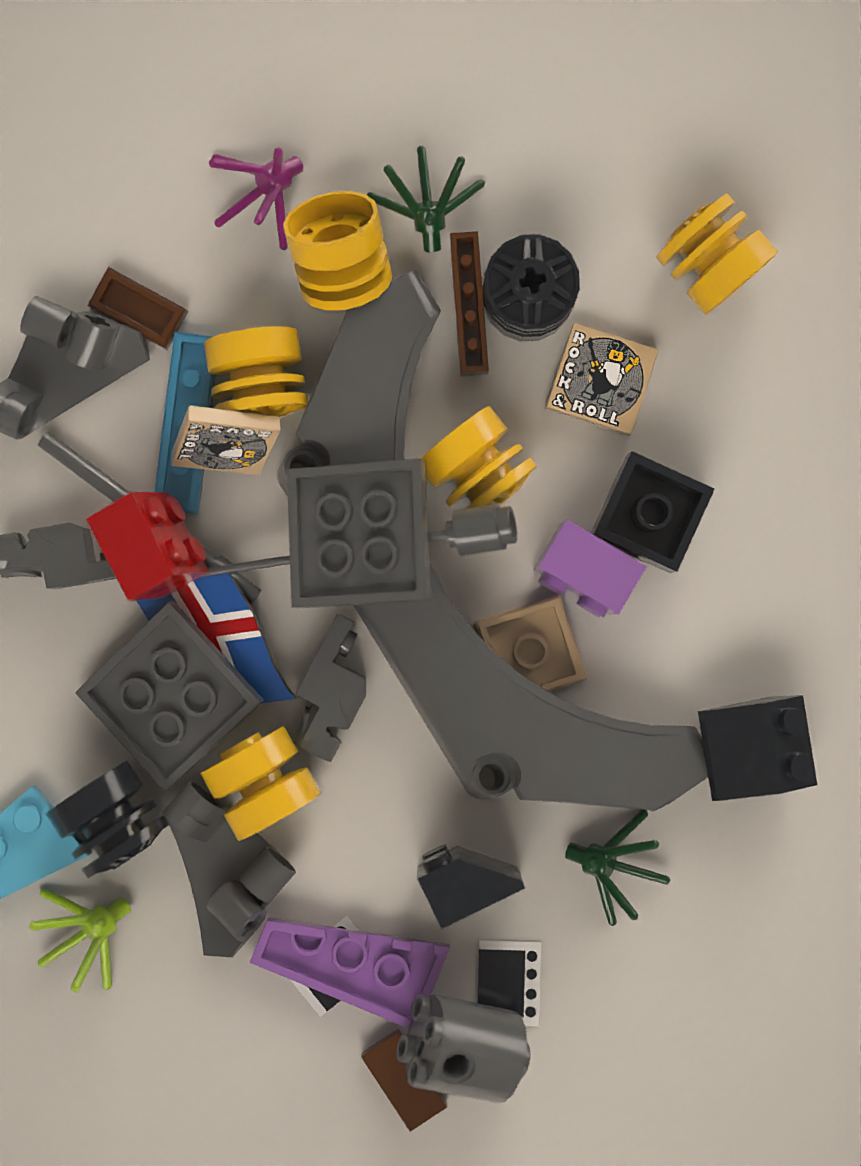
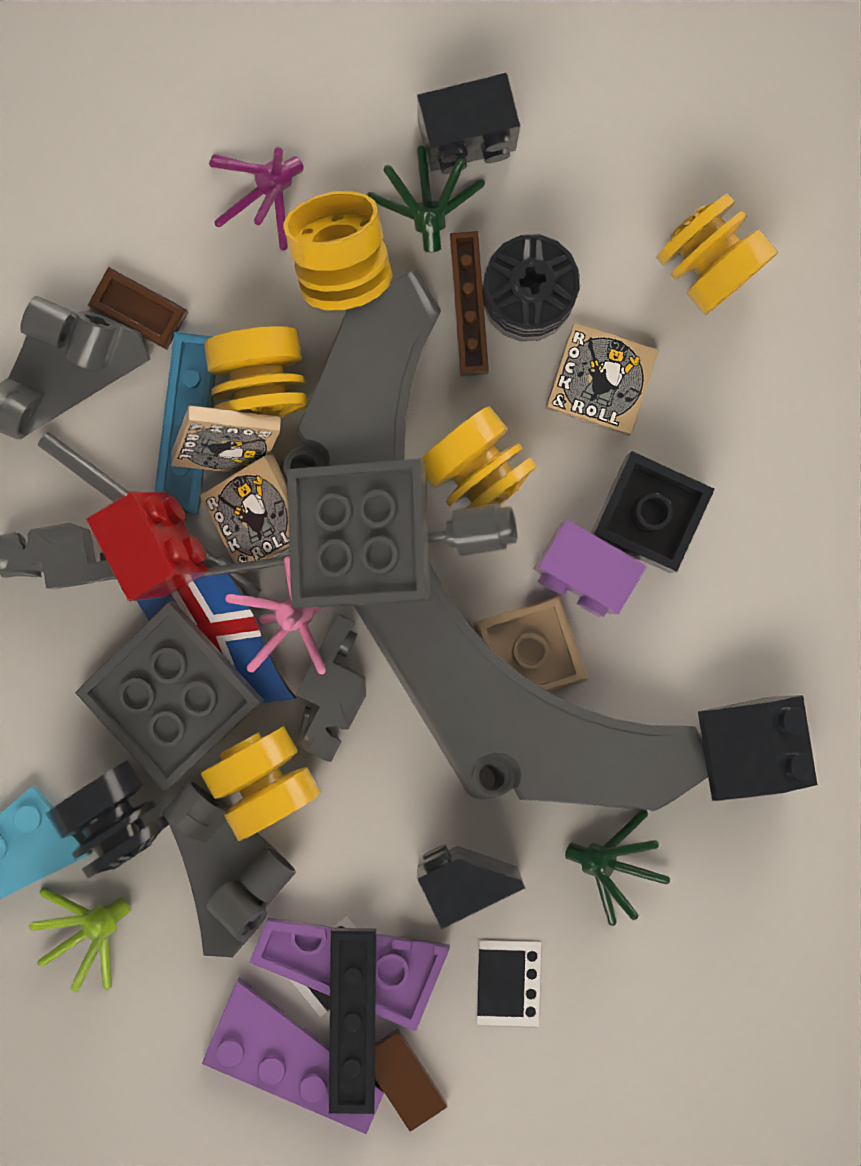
(251, 511): none -> tile
(276, 1055): none -> medium lavender wing
(288, 619): none -> bright pink plant
(352, 1021): none -> black tile
(464, 1048): dark grey cylinder -> none
(468, 121): none -> black brick

